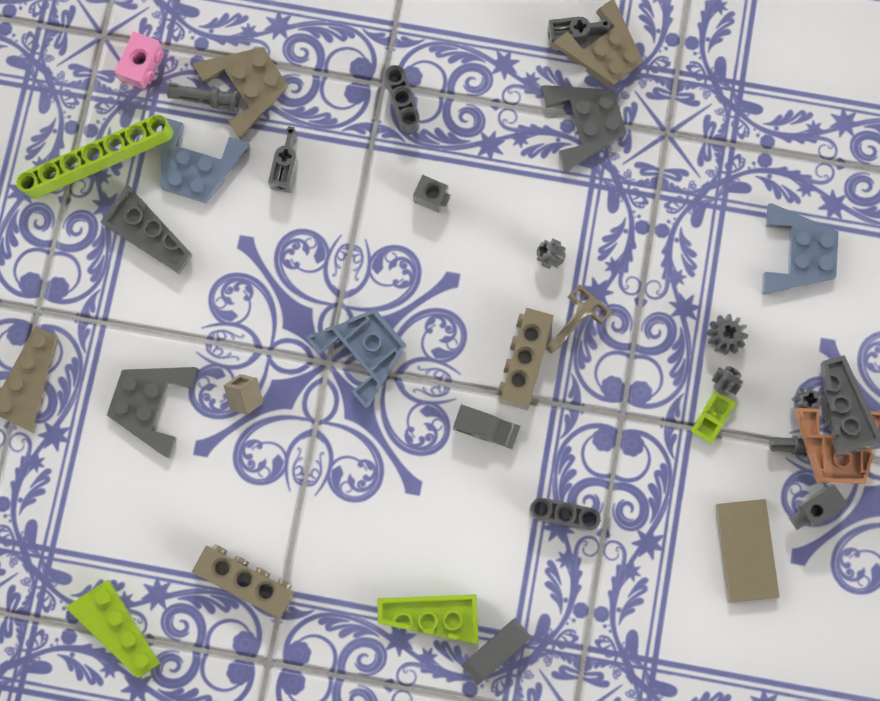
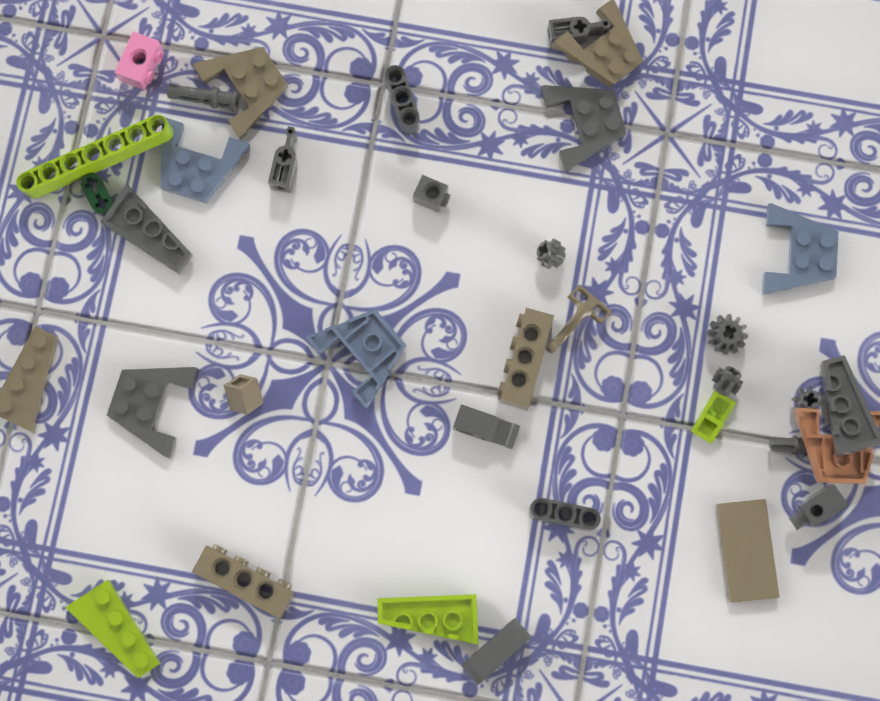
(93, 197): none -> dark green beam

